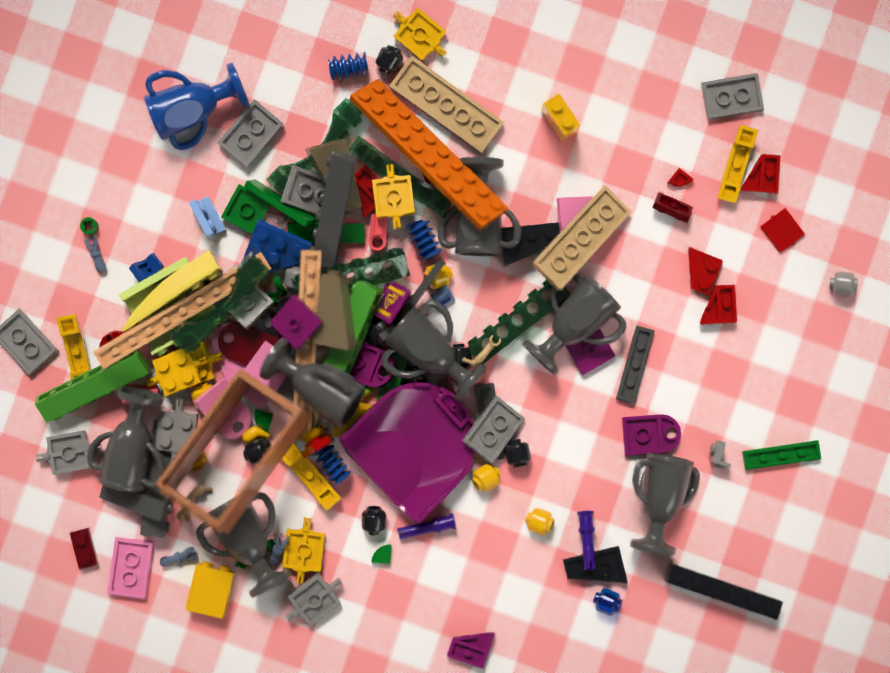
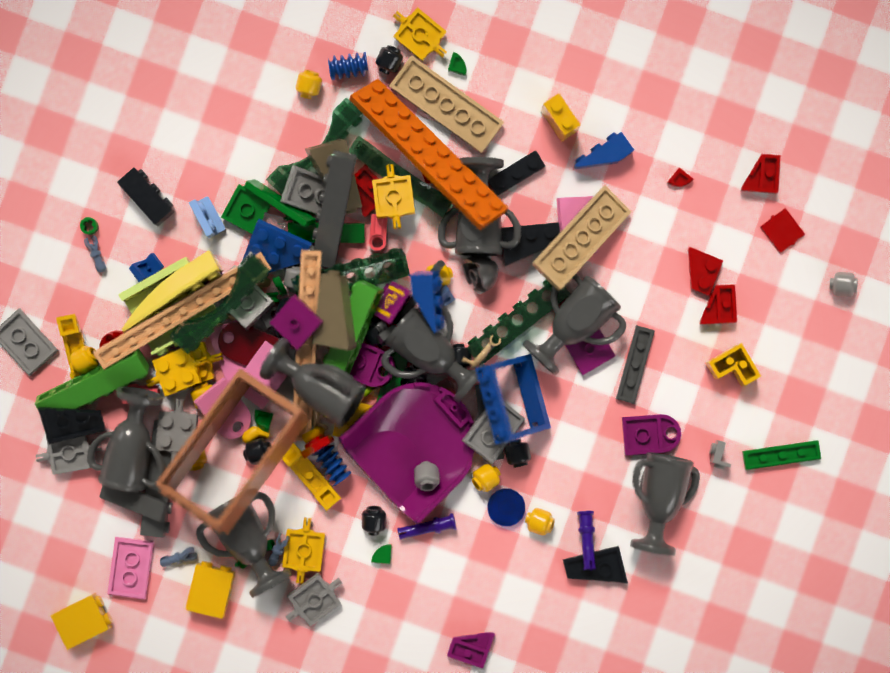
(66, 423): none -> black wing
(82, 620): none -> yellow brick
(83, 360): none -> yellow head
(84, 548): dark red plate -> none
(146, 196): none -> black brick
(188, 104): blue piece -> none
(199, 490): tan piece -> none
(250, 133): light grey plate -> none
(308, 84): none -> yellow head
(424, 239): blue piece -> none
(426, 476): none -> light grey head
(427, 294): none -> blue slope
(457, 65): none -> green tile
(481, 272): none -> flat silver cylinder
(506, 507): none -> clear blue tile
(516, 173): none -> black plate
(530, 393): none -> blue window
(607, 602): clear blue head -> none
(609, 153): none -> blue slope
(672, 207): dark red plate -> none
(723, 591): black brick -> none
(732, 96): light grey tile -> none
(735, 360): none -> yellow brick
(737, 163): yellow slope -> none

